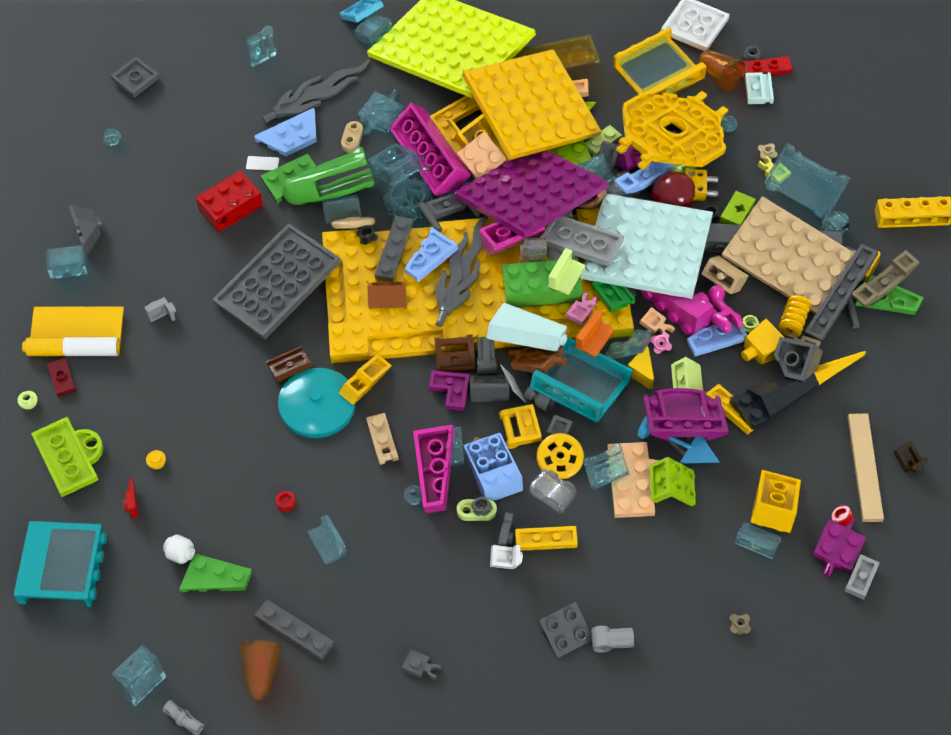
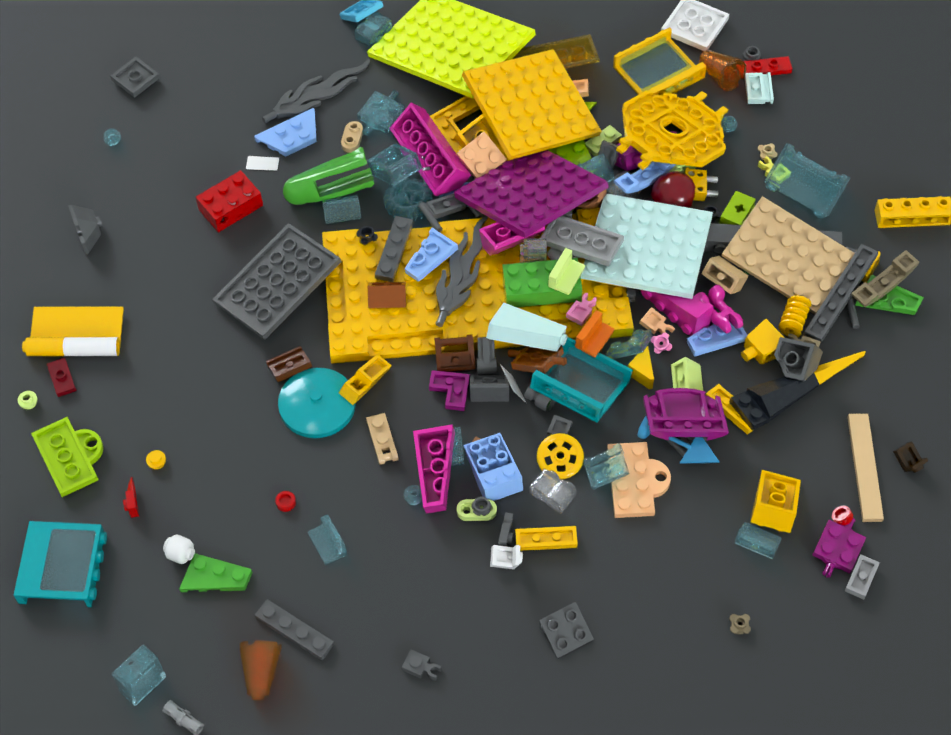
(66, 261): clear light blue brick -> none
(159, 309): light grey bracket -> none
(256, 46): clear light blue plate -> none
(275, 179): bright green wing -> none
(353, 222): tan plate -> none
(527, 426): yellow plate -> none
(605, 638): light grey piece -> none
(613, 296): green plate -> none
(672, 479): lime bracket -> none
(752, 320): yellowish green plate -> none
(836, 221): clear light blue head -> none

